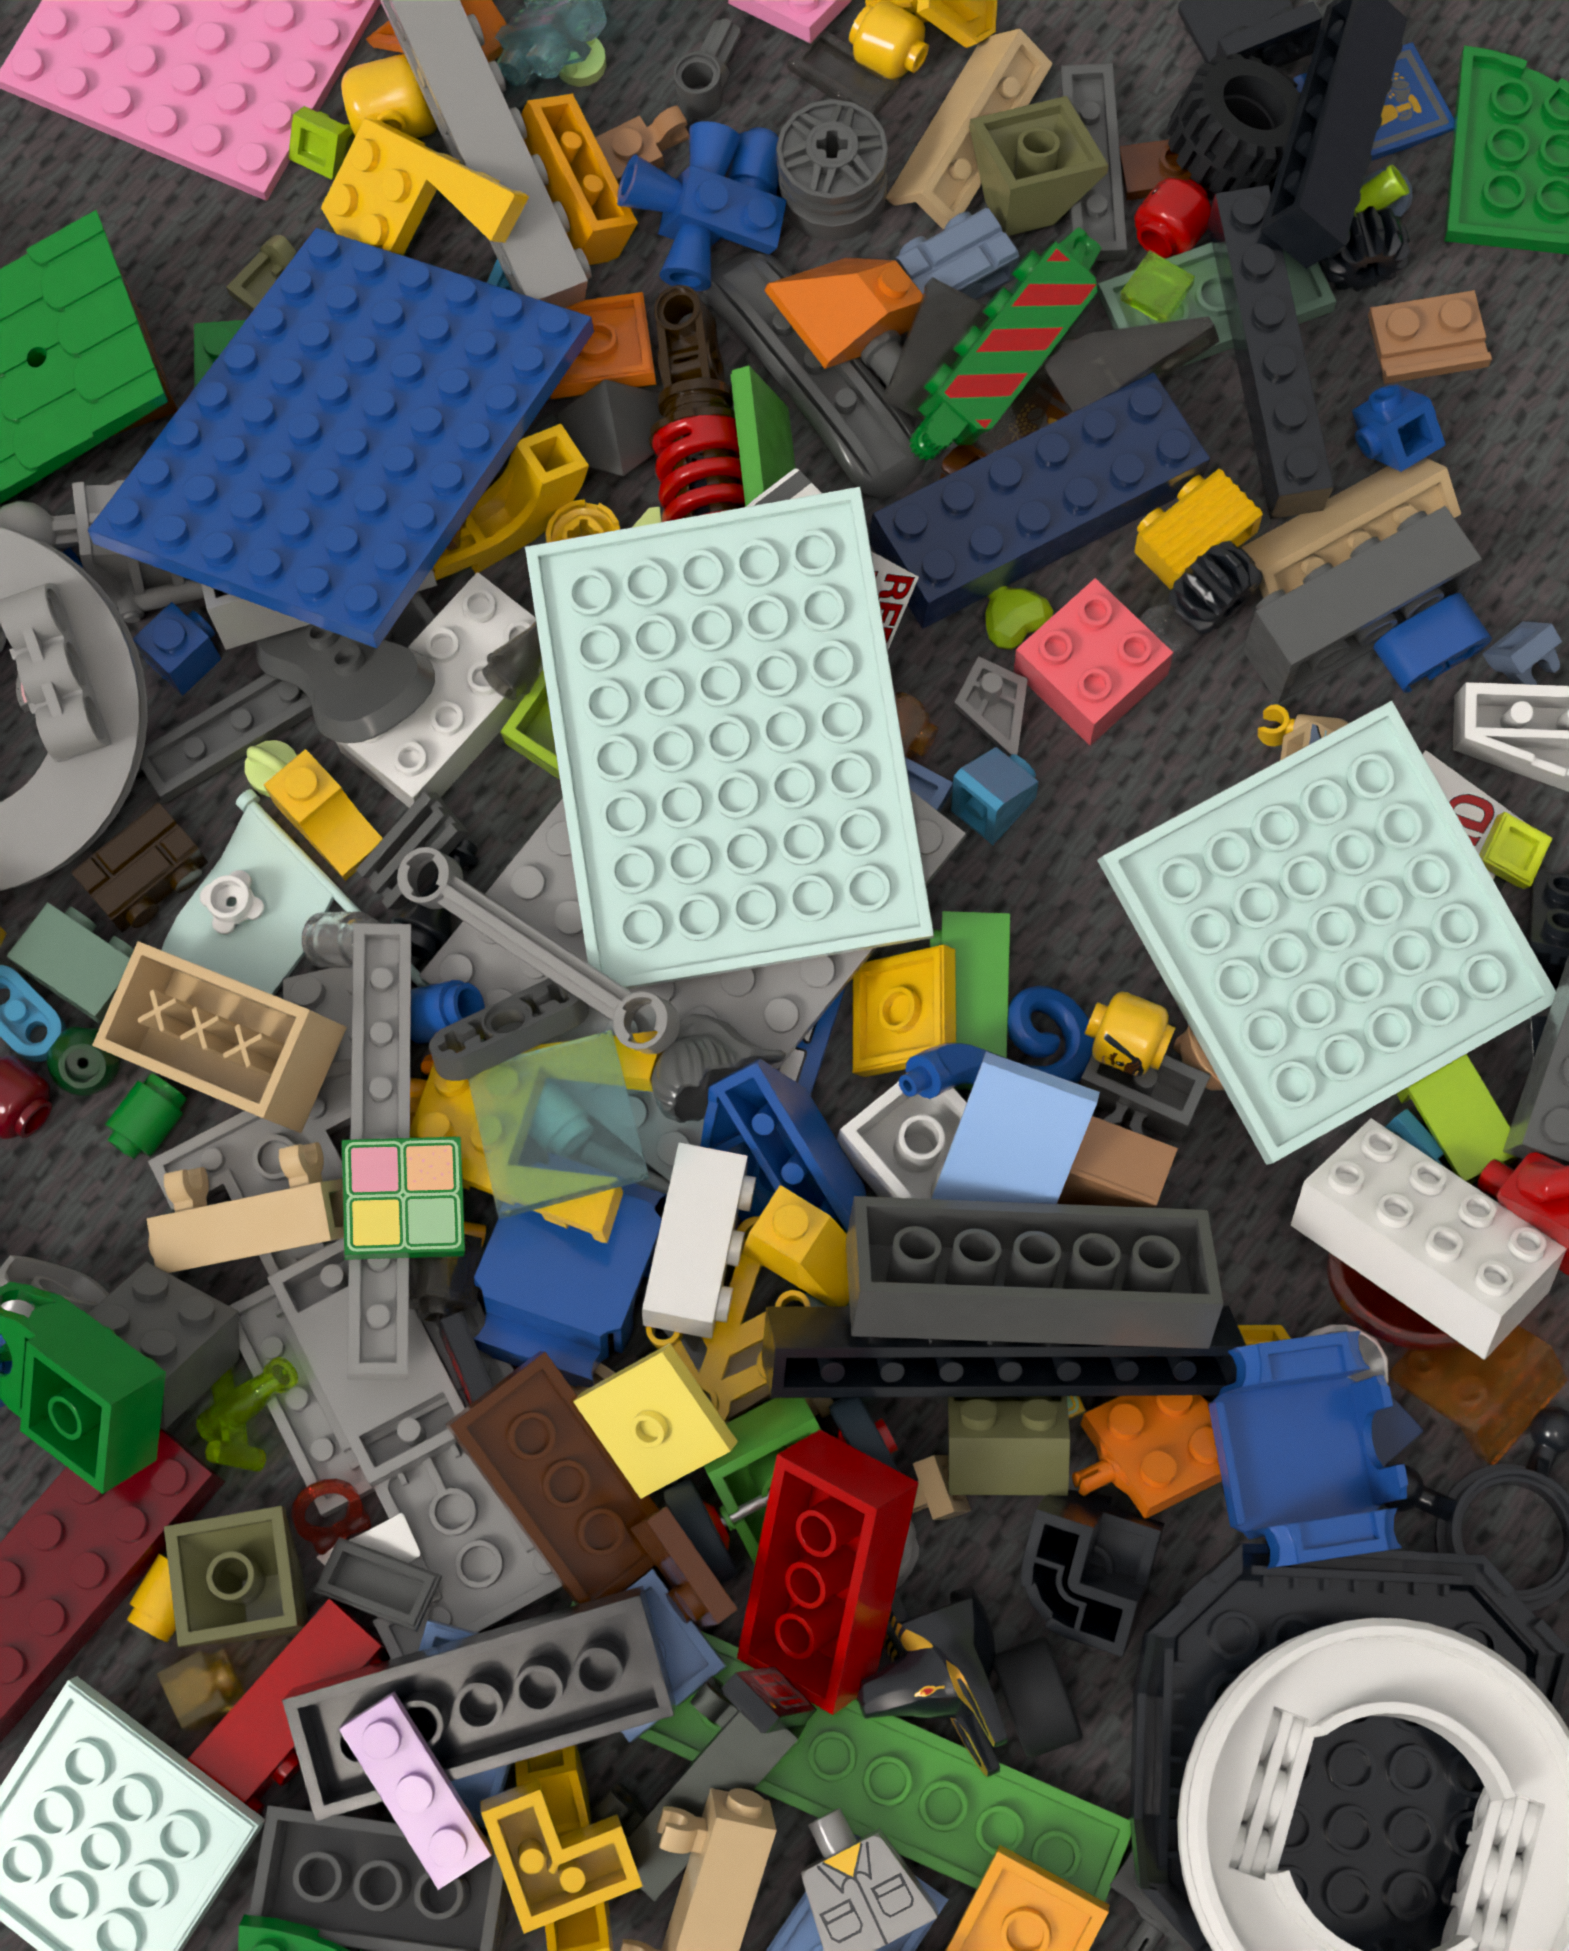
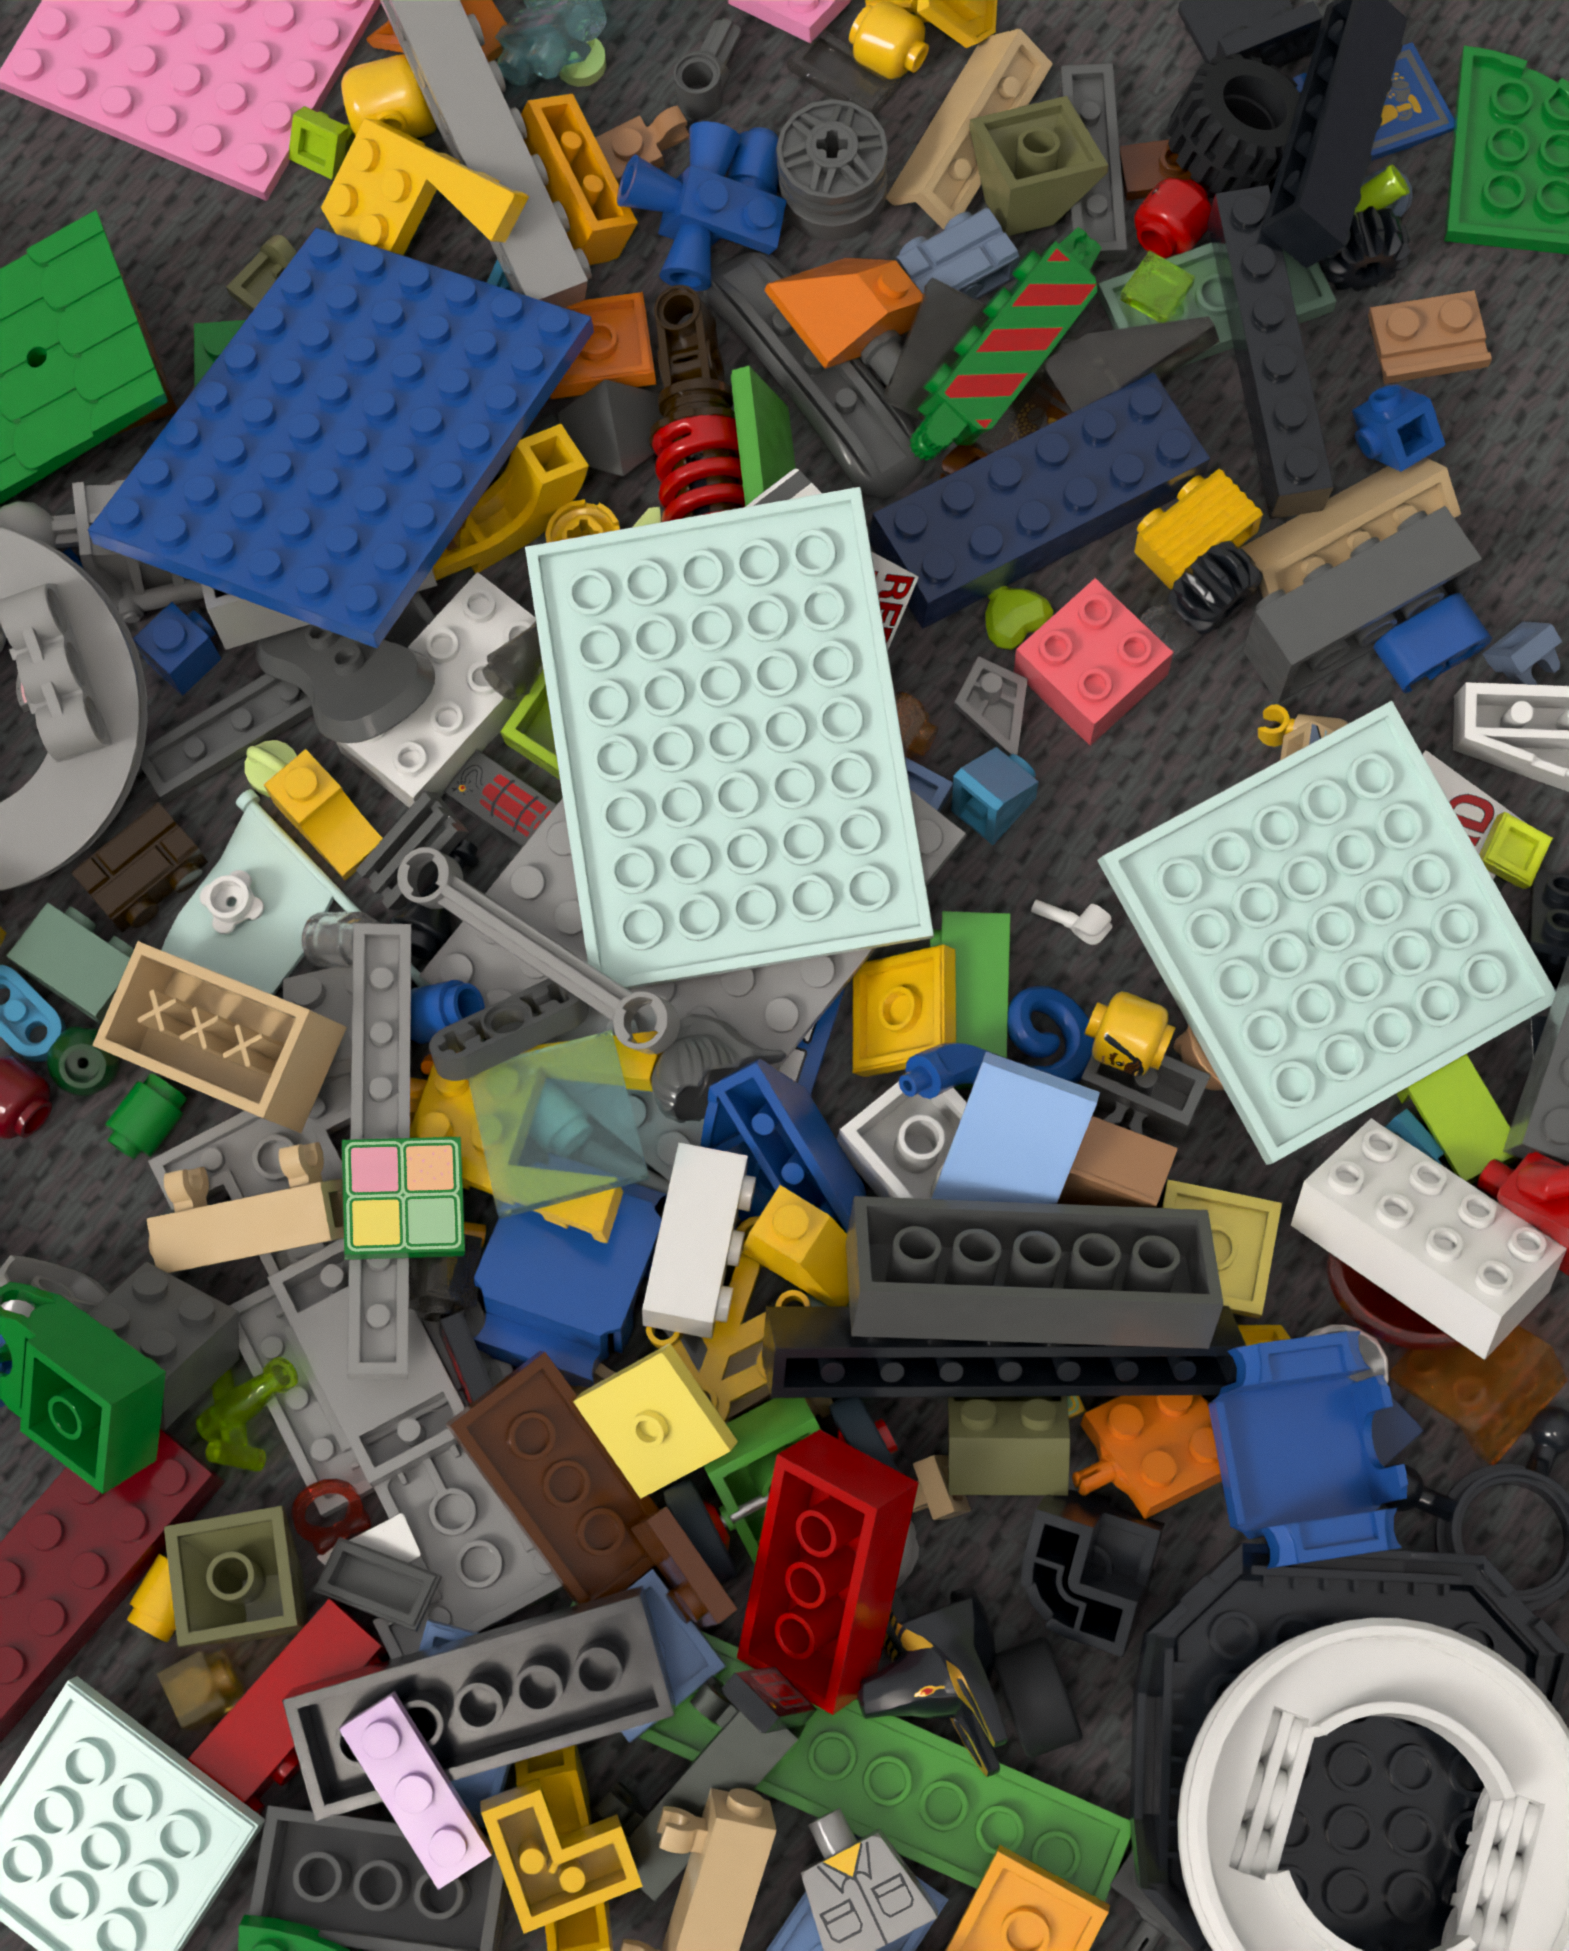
(499, 799): none -> tile
(1089, 927): none -> white hand
(1242, 1238): none -> light yellow plate

